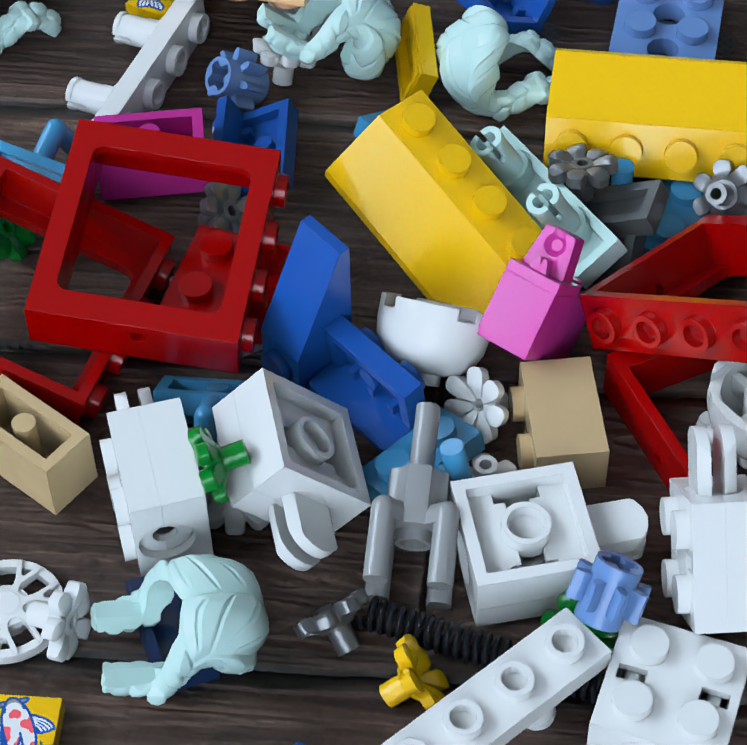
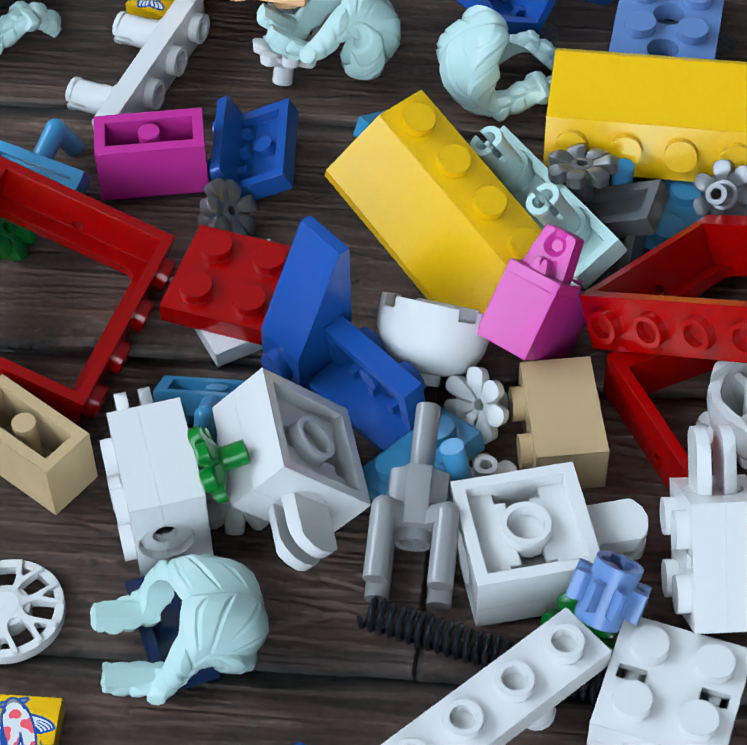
(62, 620): white plant -> none
(145, 328): red piece -> none
(238, 77): medium blue gear -> none
(335, 622): flat silver plant -> none
(413, 676): yellow plant -> none
(416, 53): yellow tile -> none

